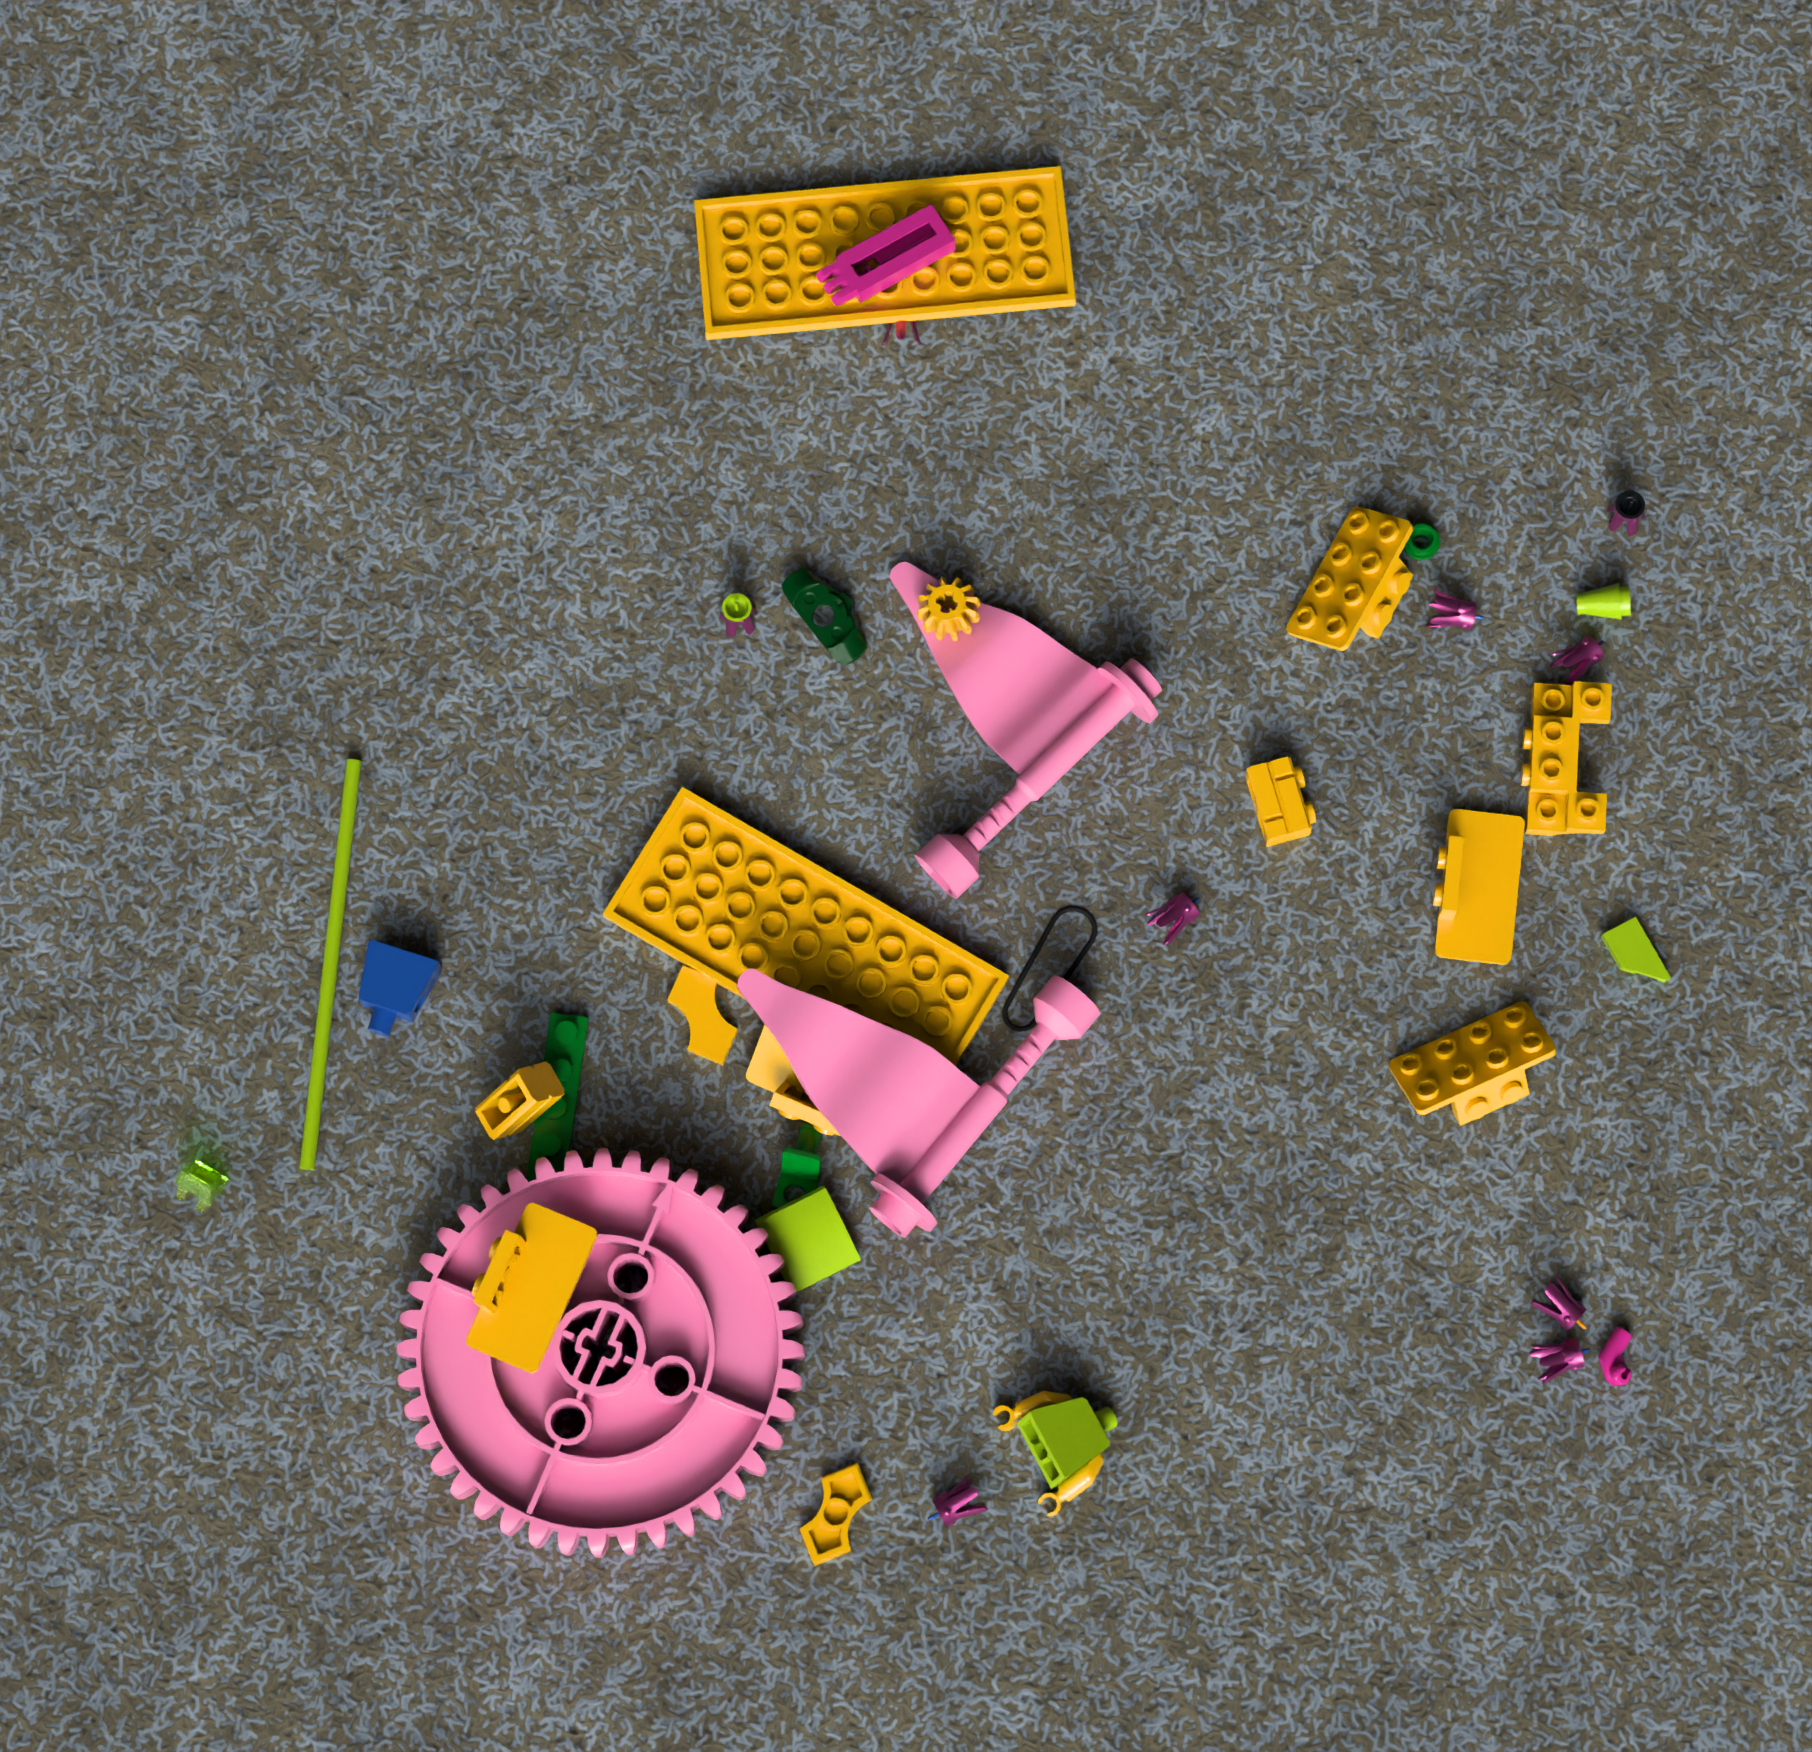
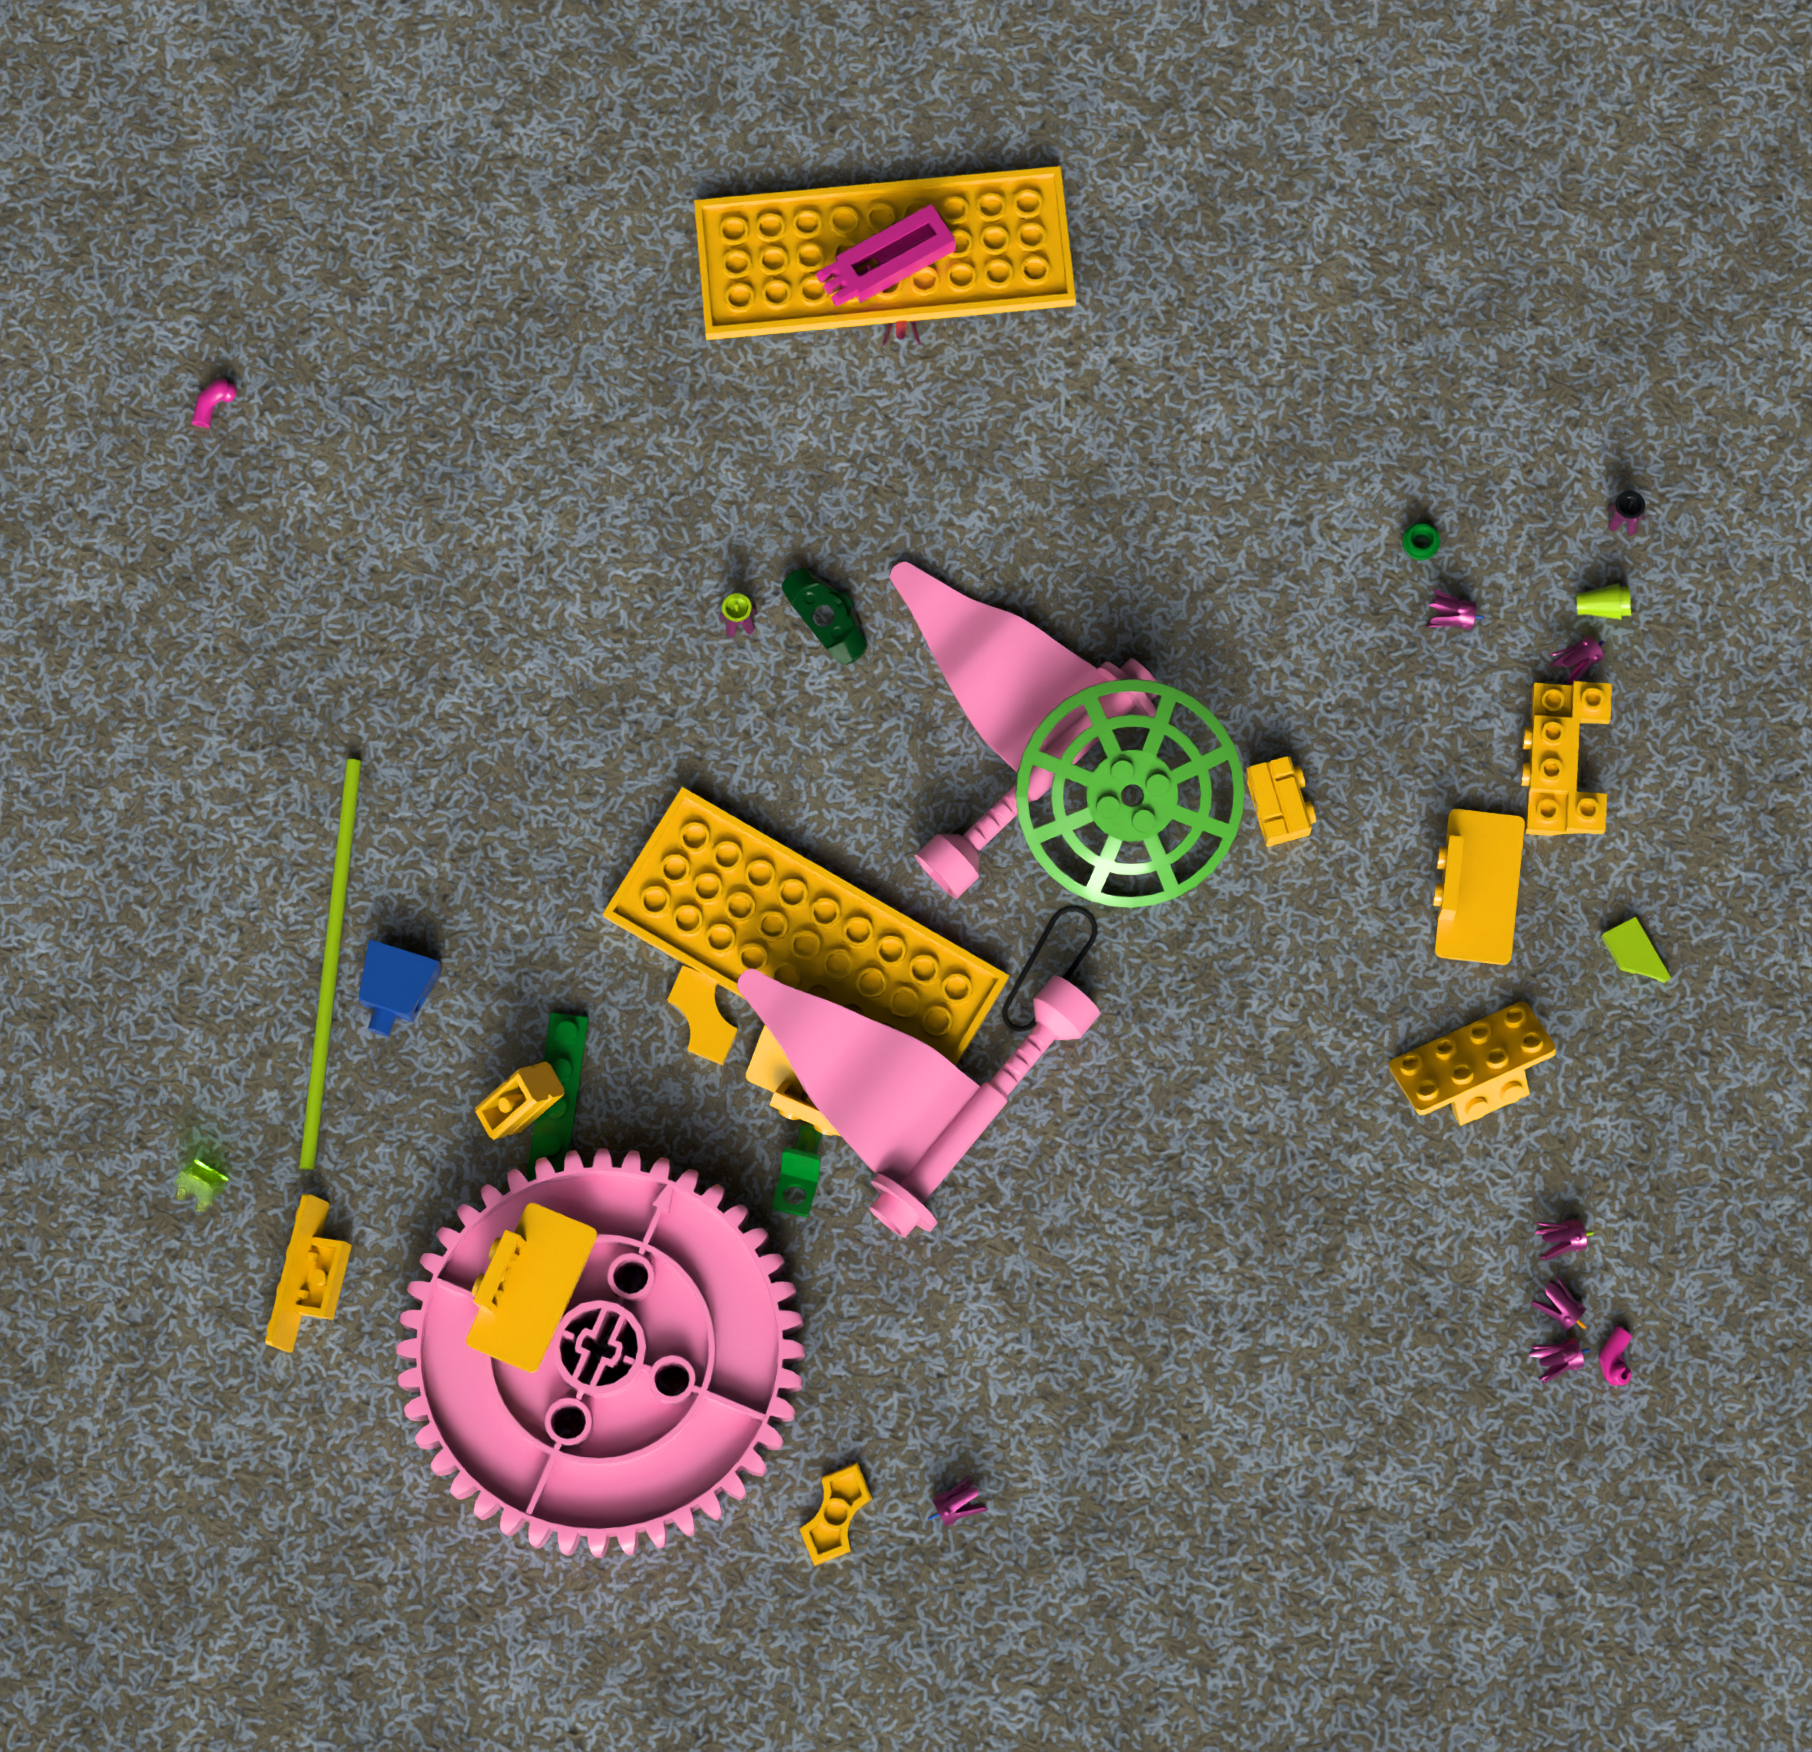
(209, 397): none -> dark pink arm
(309, 1276): none -> yellow bracket
(809, 1238): lime slope -> none
(956, 619): yellow gear -> none
(1063, 1438): lime torso -> none
(1116, 772): none -> bright green dish
(1178, 907): flat silver piece -> none
(1355, 582): yellow bracket -> none
(1569, 1231): none -> flat silver piece

